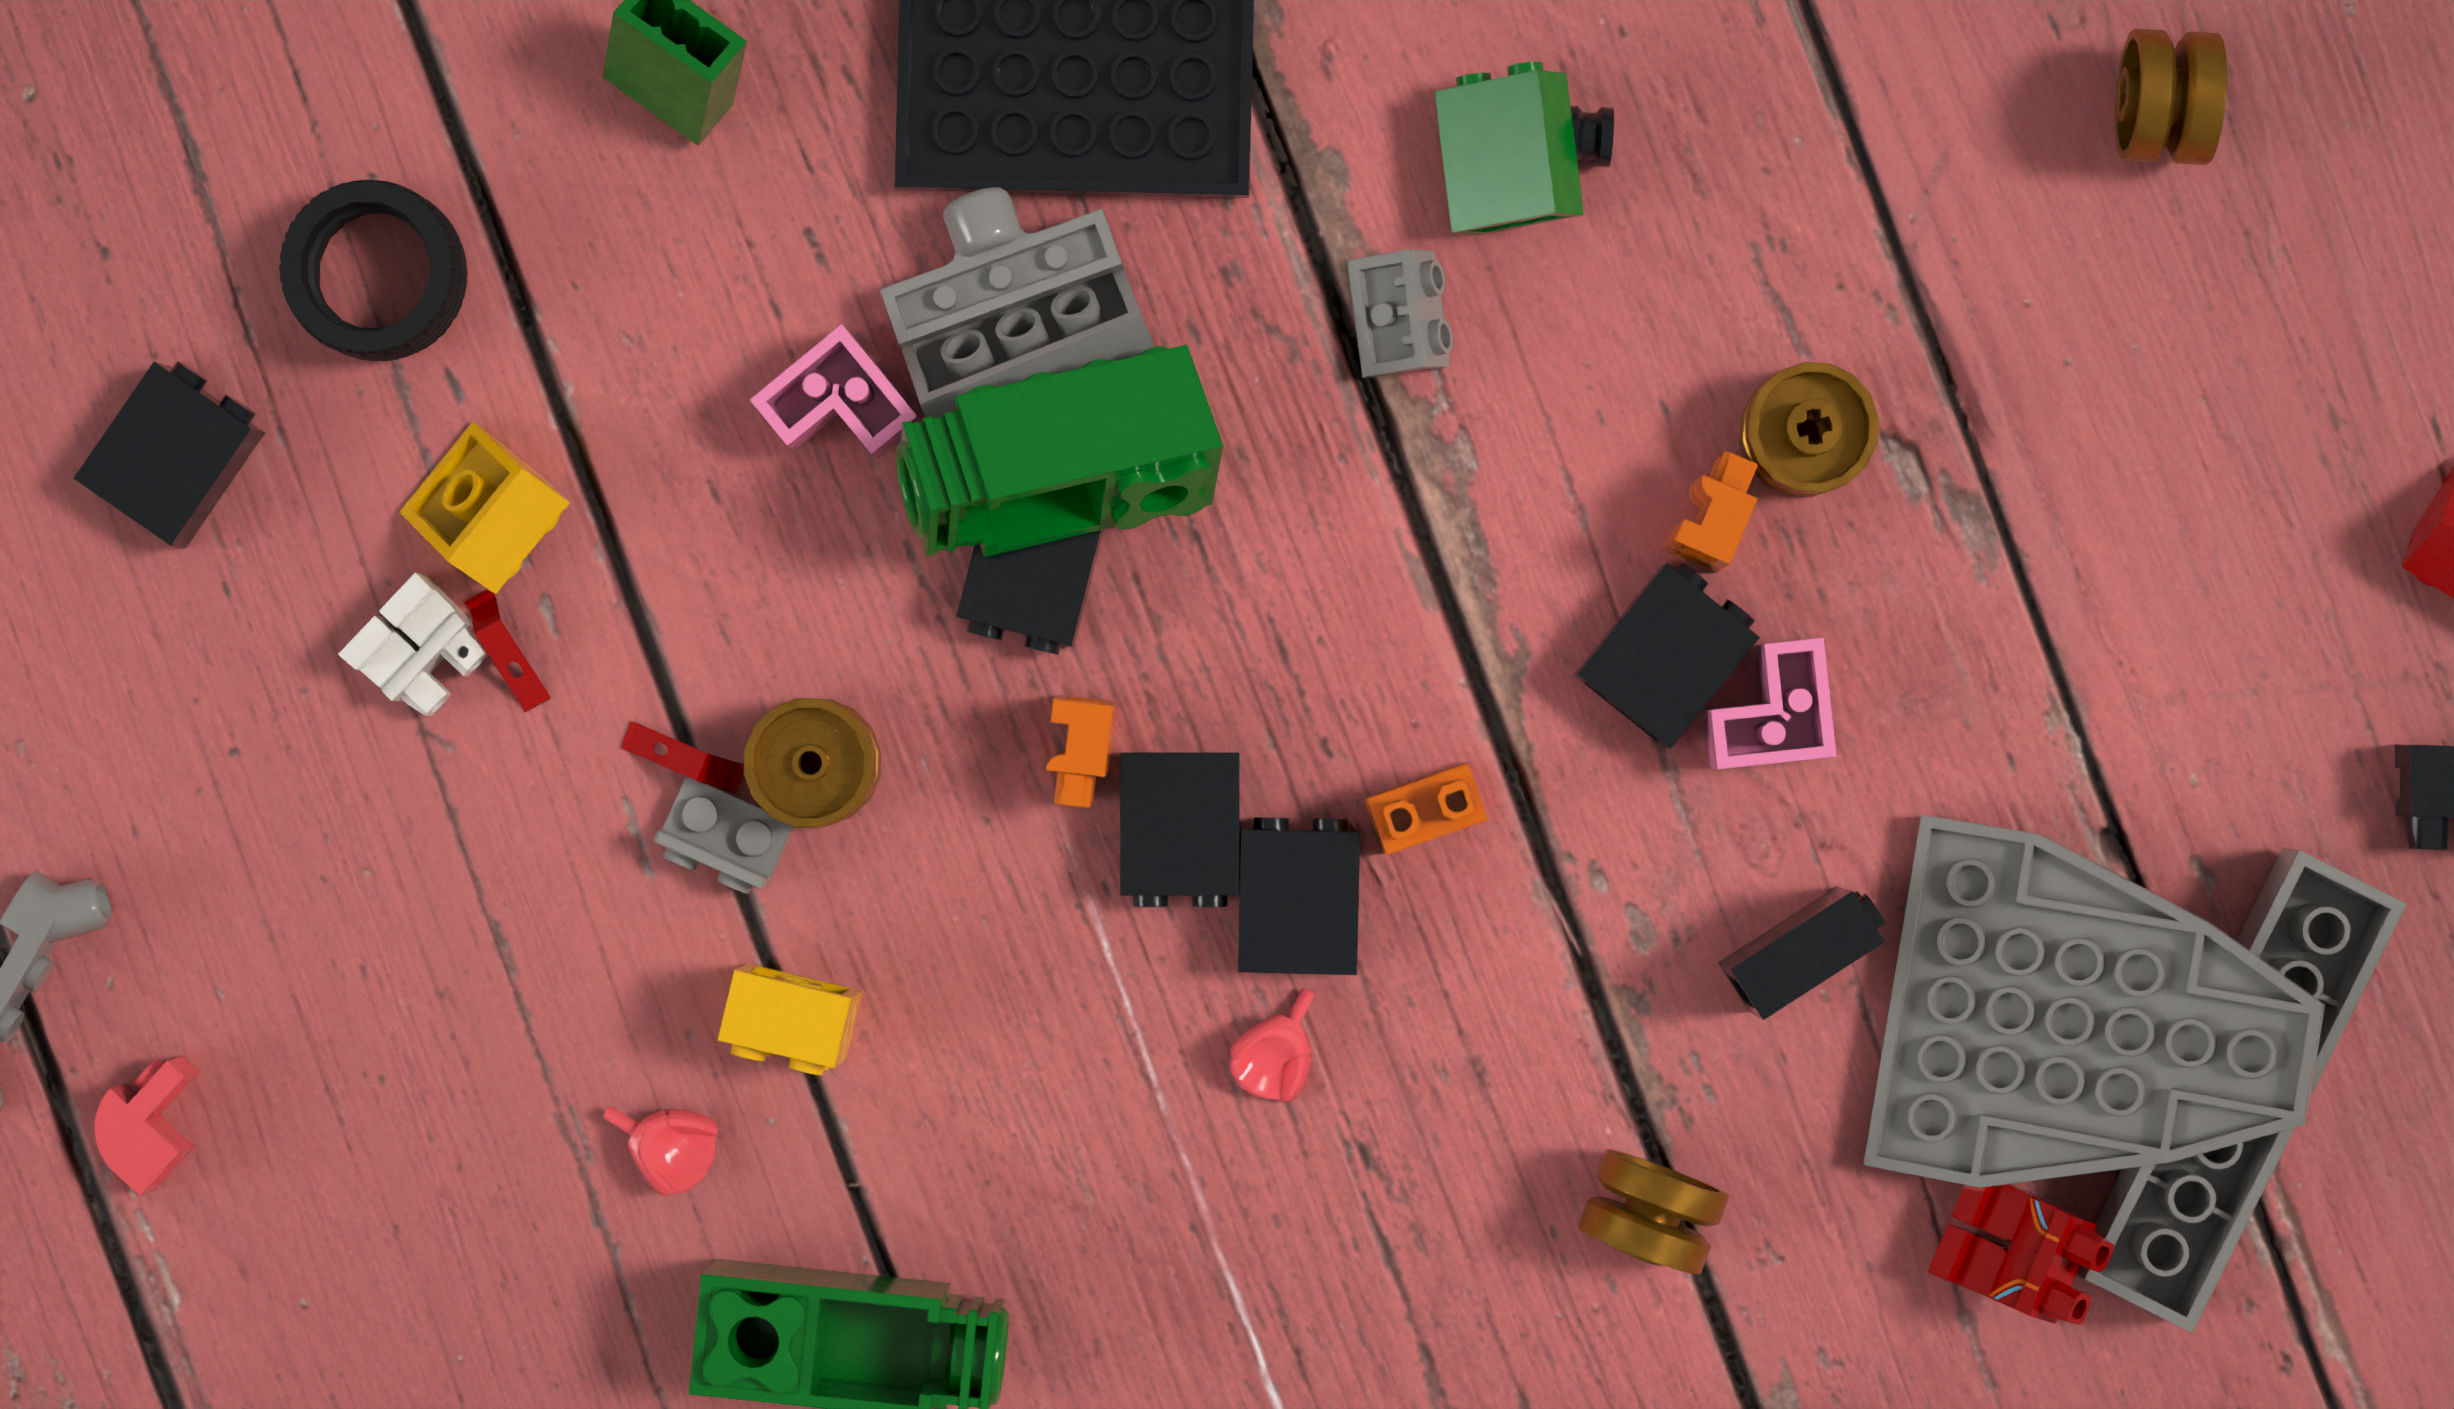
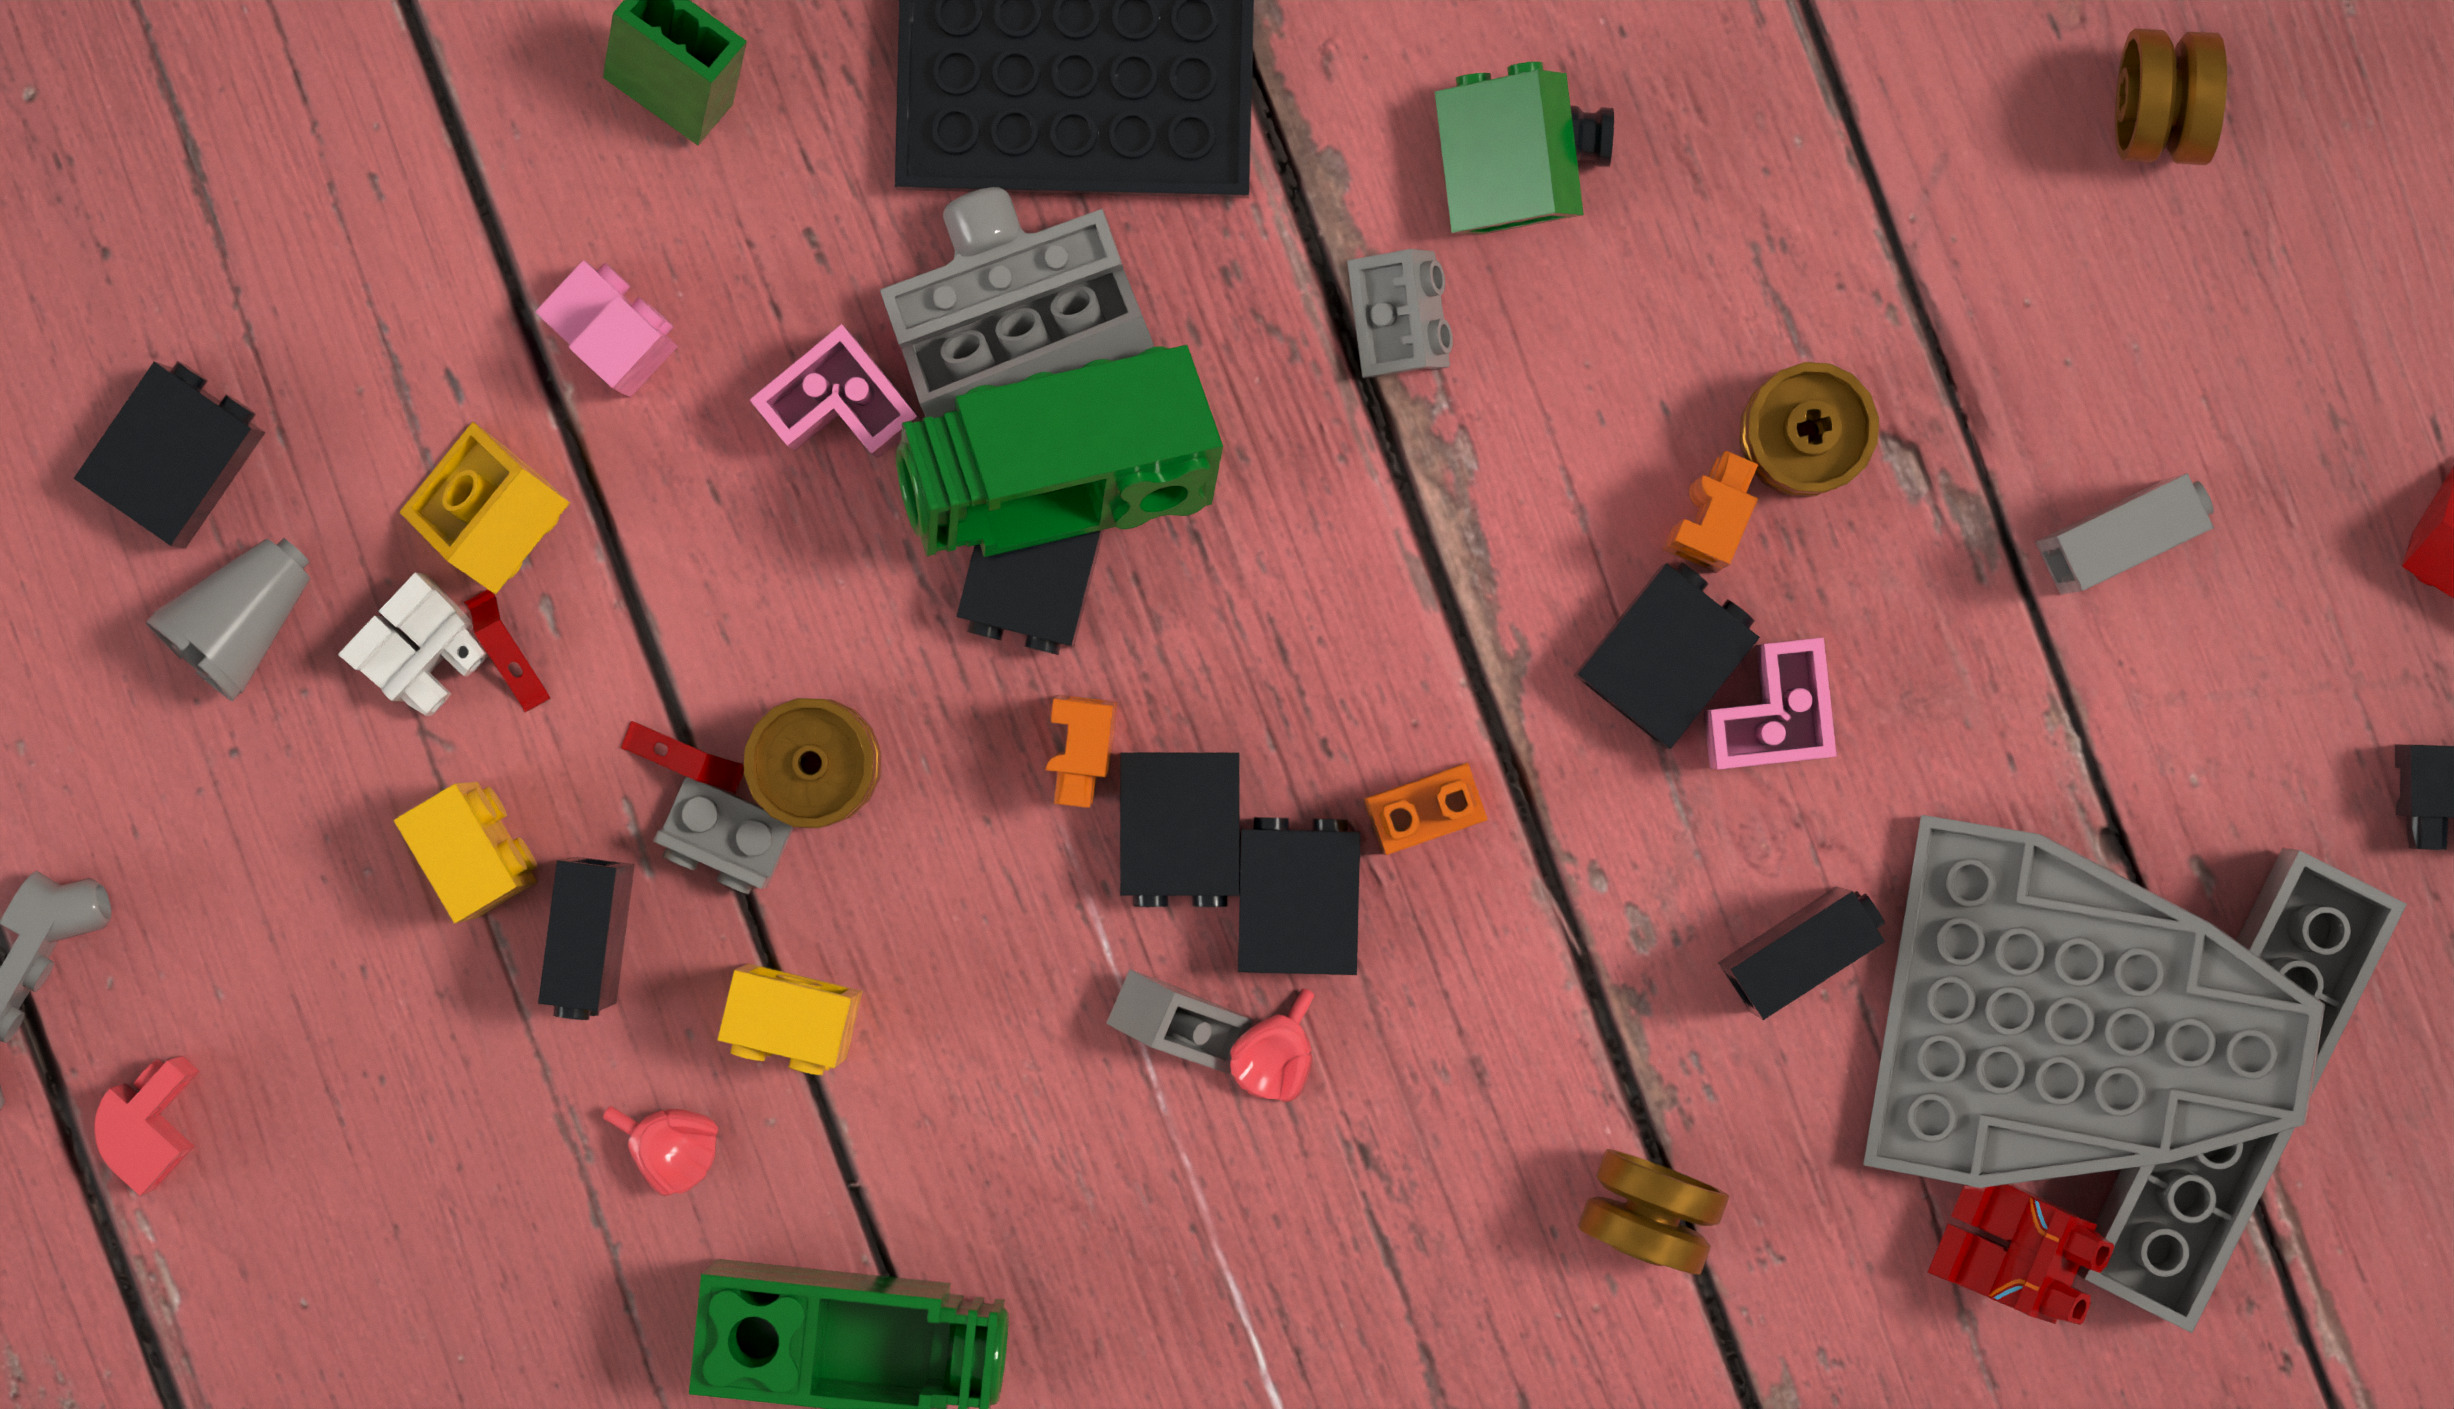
(234, 614): none -> light grey cone
(309, 238): black tyre -> none
(467, 850): none -> yellow brick
(585, 936): none -> black brick
(606, 330): none -> bright pink brick
(1177, 1021): none -> light grey slope
(2126, 533): none -> light grey brick

